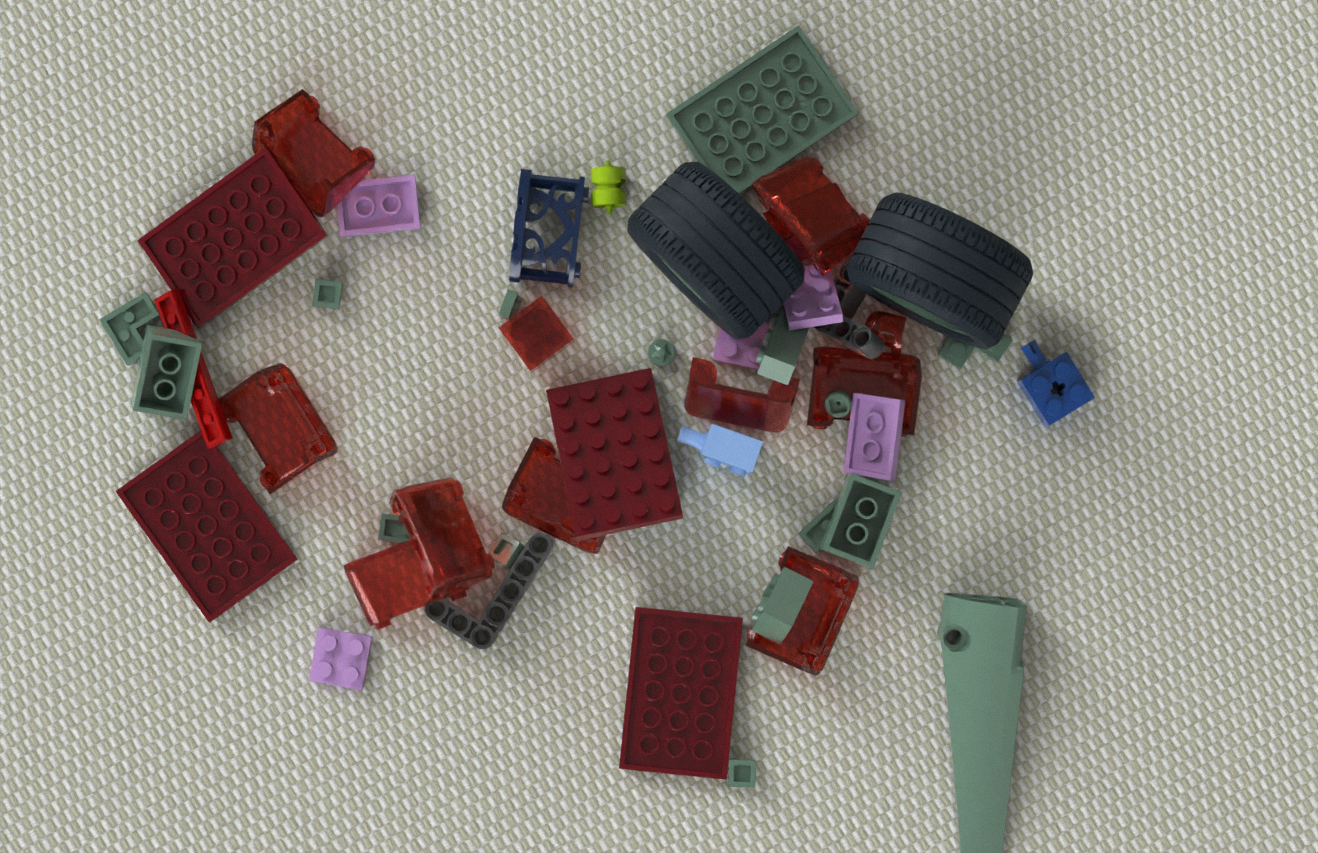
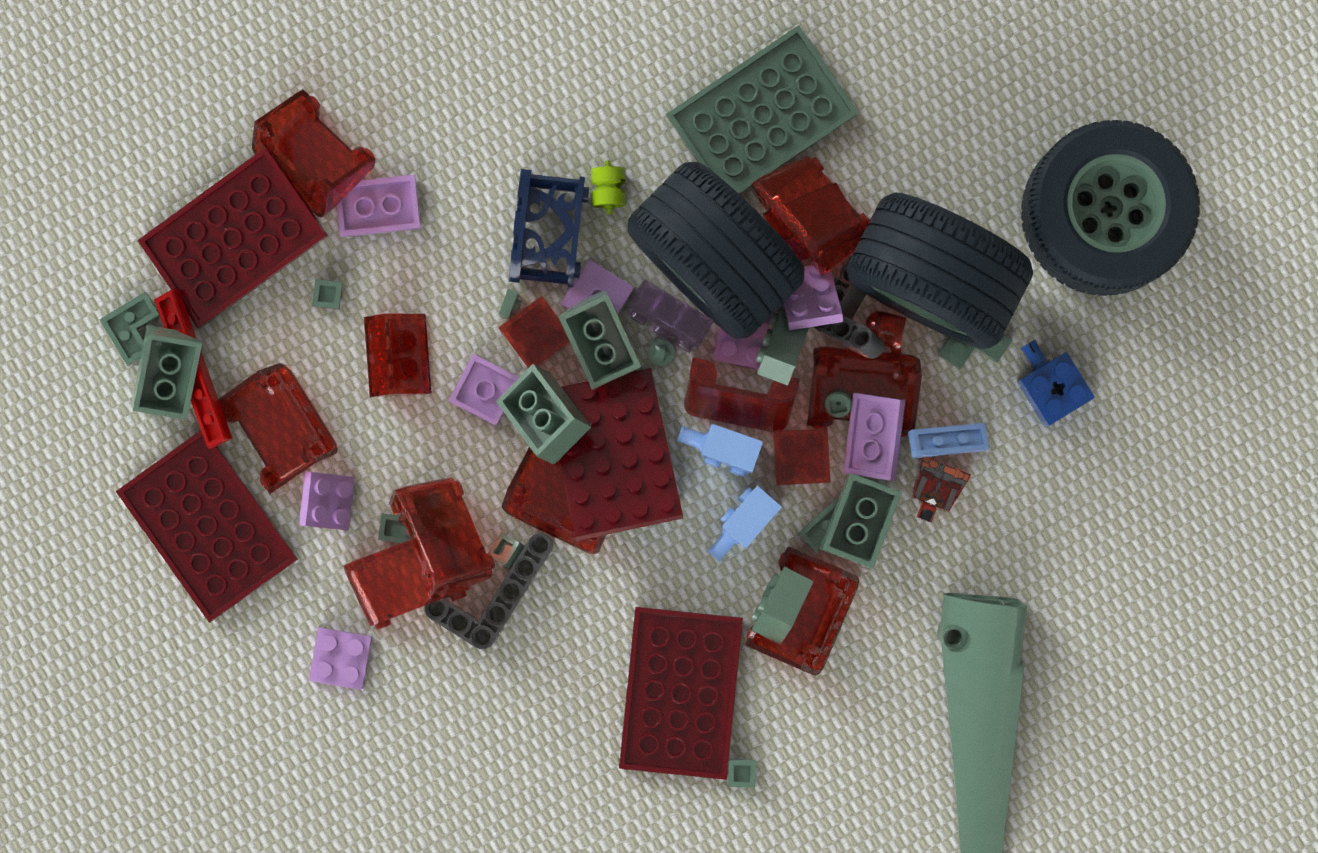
(326, 501): none -> lavender plate
(397, 355): none -> clear red slope
(481, 388): none -> lavender plate
(543, 414): none -> sand green brick
(594, 280): none -> lavender plate
(599, 339): none -> sand green slope
(669, 317): none -> clear purple brick
(745, 522): none -> light blue brick
(801, 457): none -> clear red brick
(937, 487): none -> torso
(948, 440): none -> light blue plate
(1163, 199): none -> black wheel

